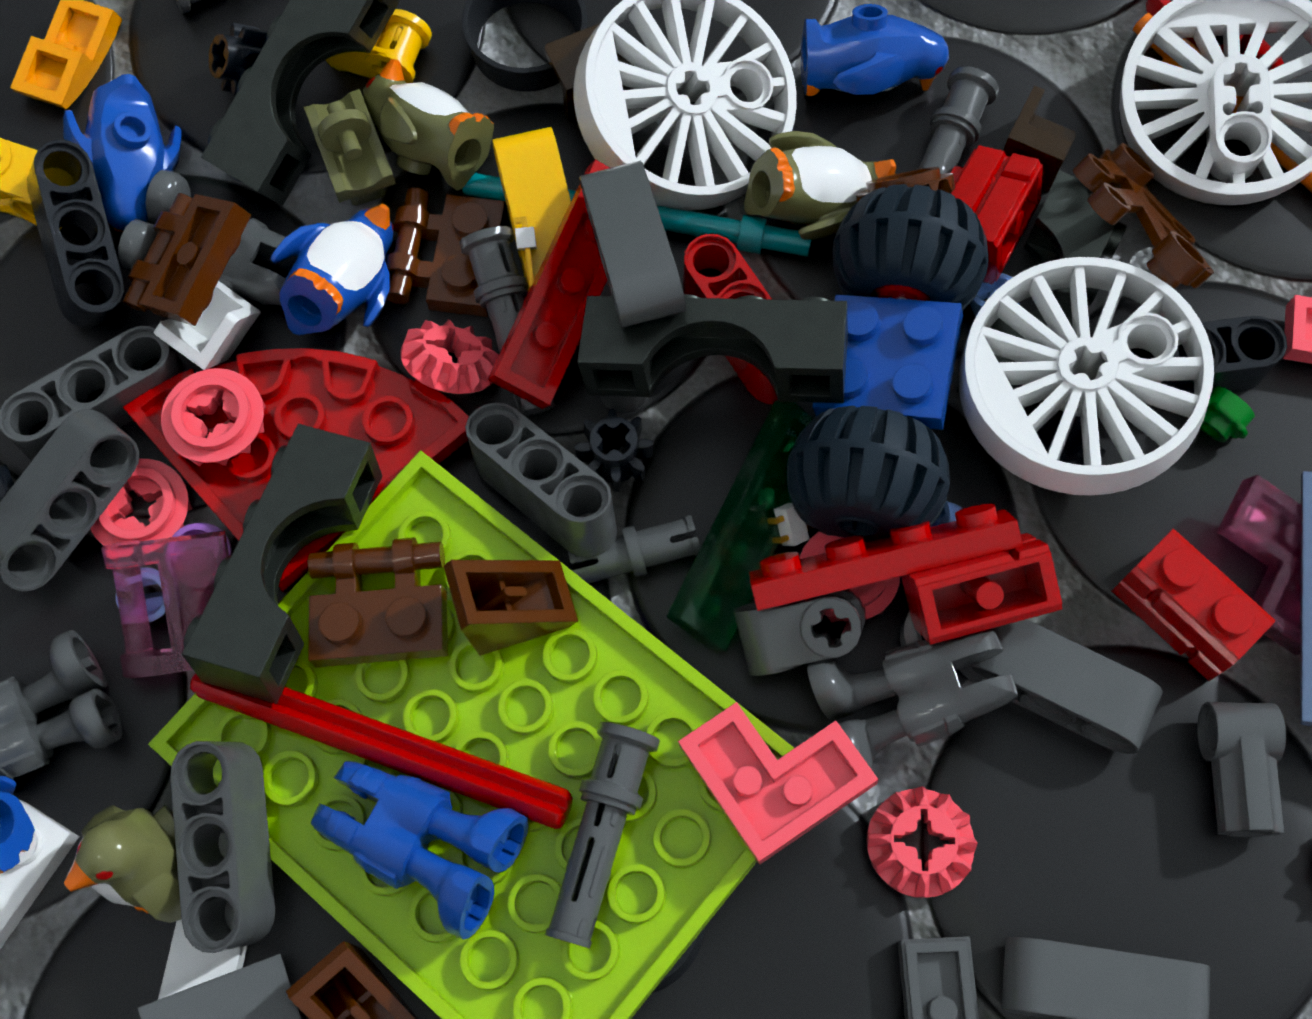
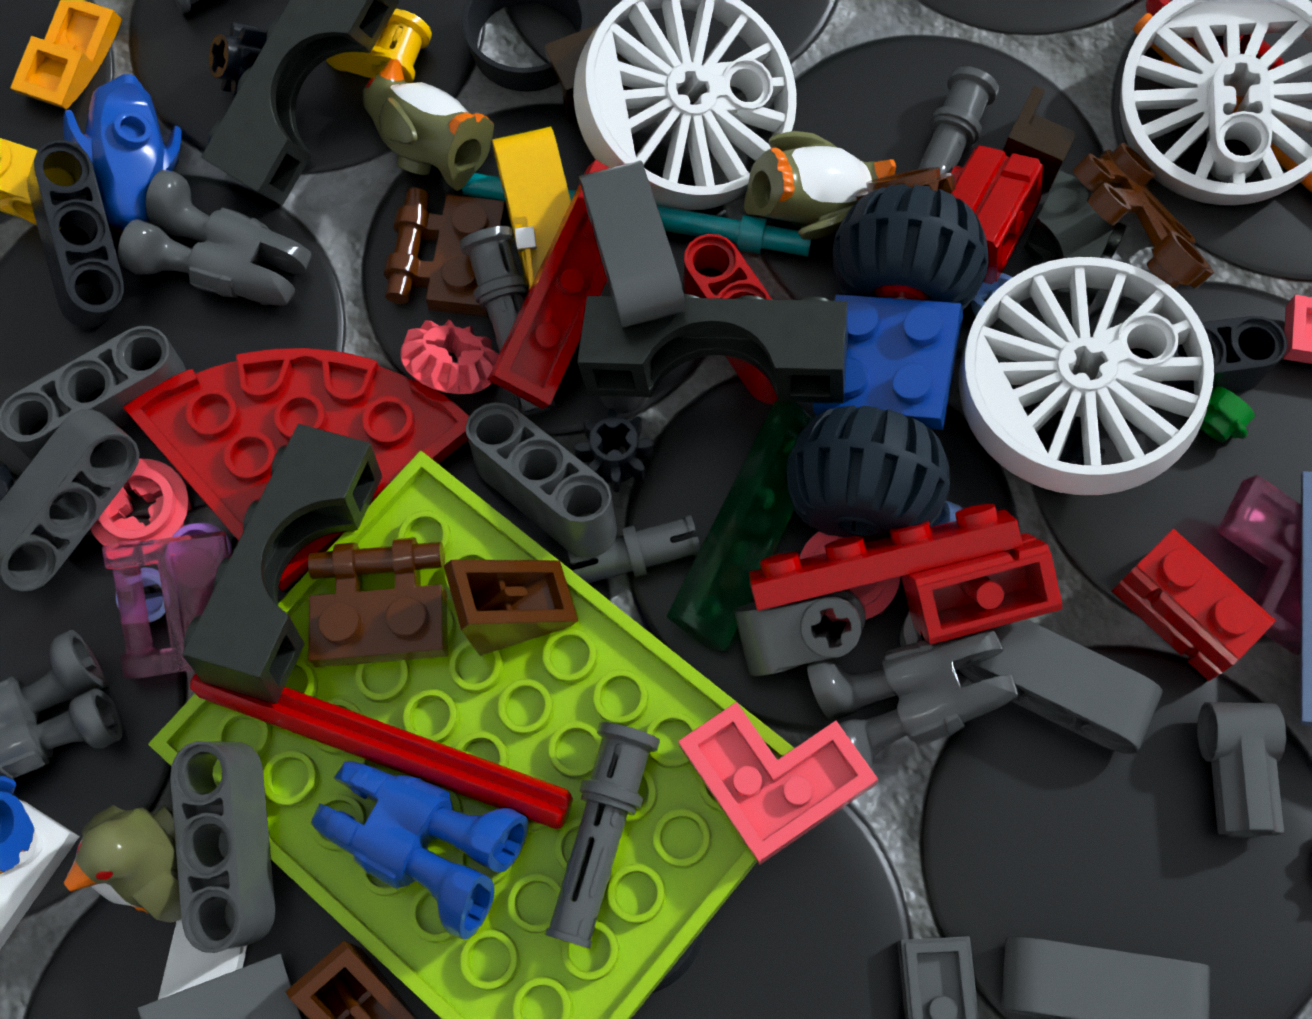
(186, 257): reddish brown plate -> none
(201, 395): coral gear -> none
(216, 332): white panel -> none
(336, 270): animal -> none
(350, 149): olive hips -> none
(791, 527): white piece -> none
(869, 53): blue animal -> none
(899, 864): coral gear -> none

